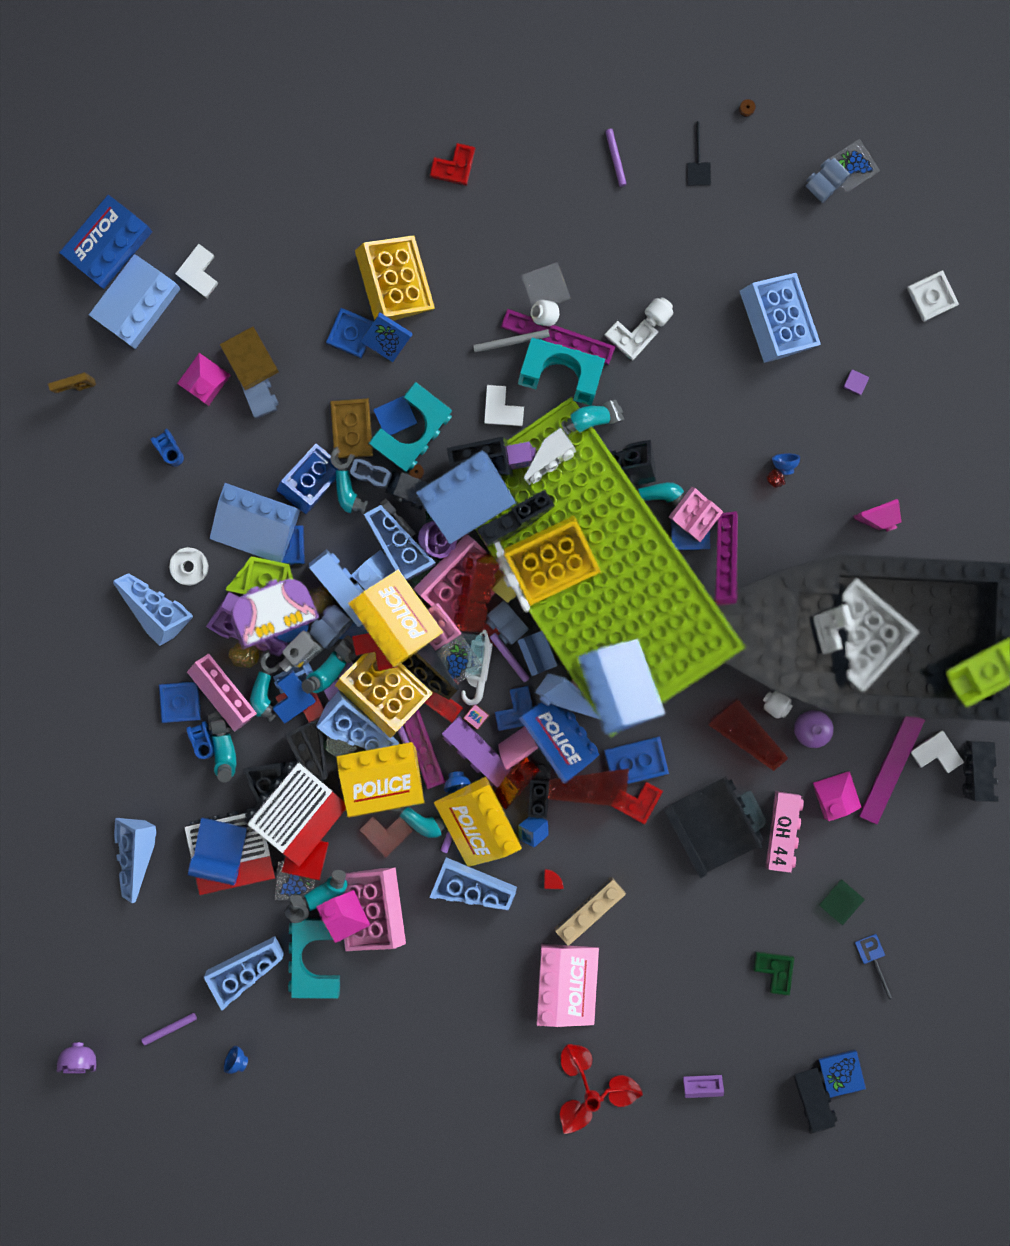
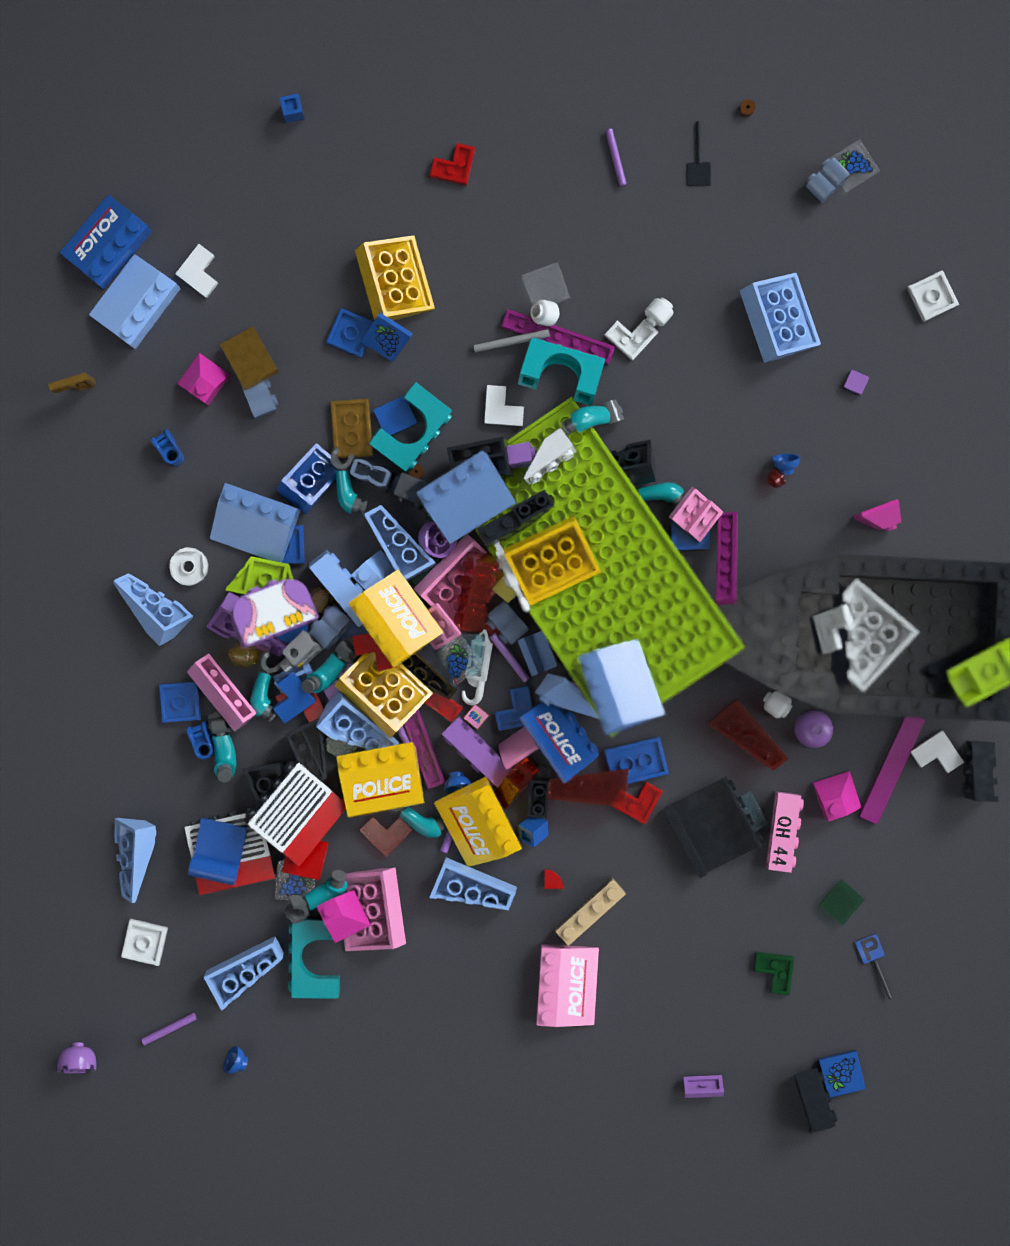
(144, 942): none -> white tile
(292, 108): none -> blue panel
(391, 510): light grey piece -> none
(575, 1115): red plant -> none

